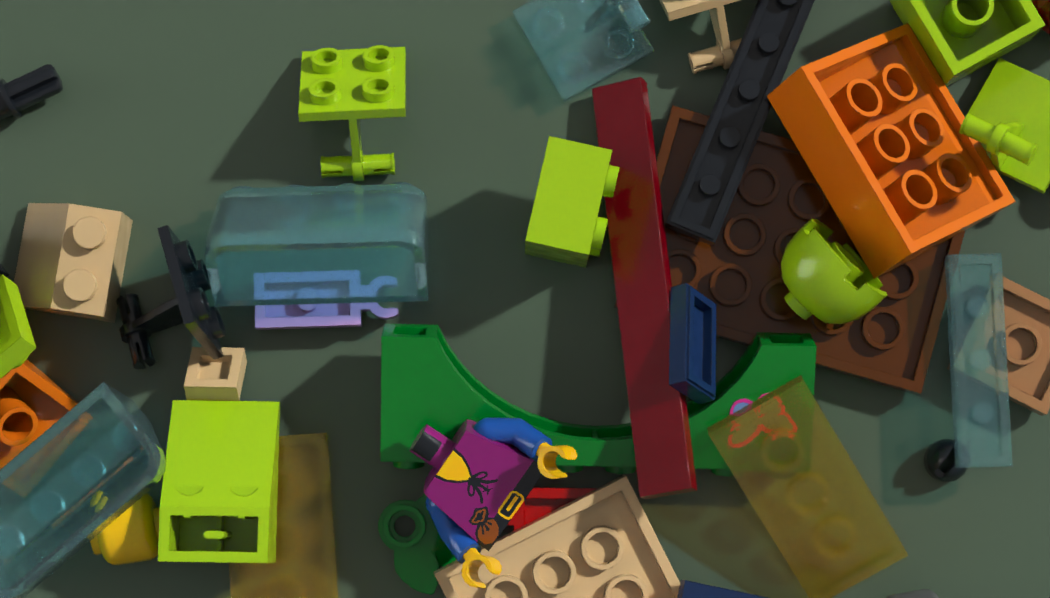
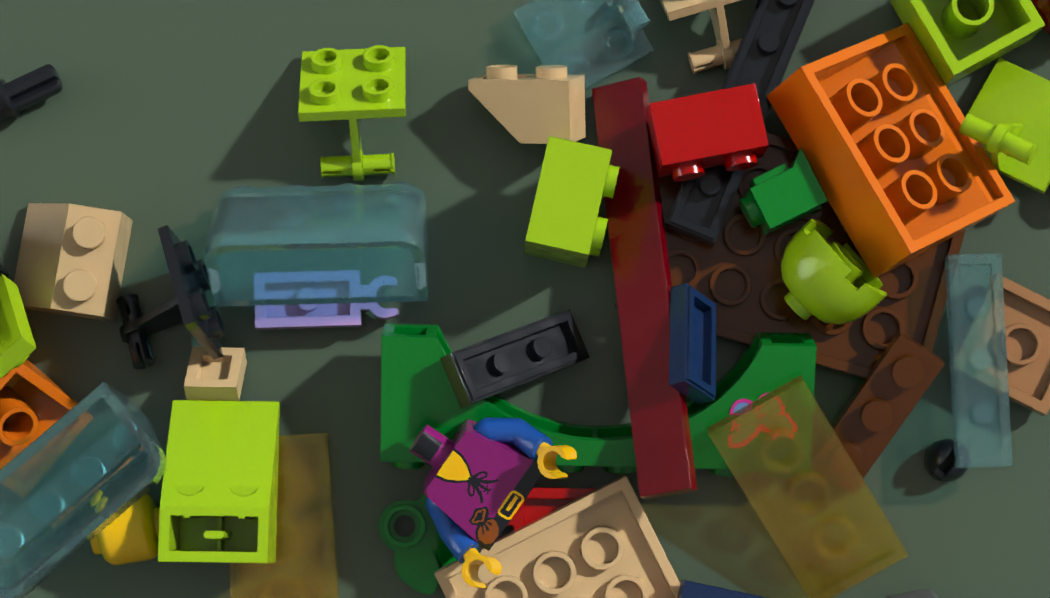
(514, 358): none -> black tile
(534, 104): none -> tan slope
(707, 132): none -> red brick
(782, 195): none -> green window
(885, 399): none -> reddish brown plate

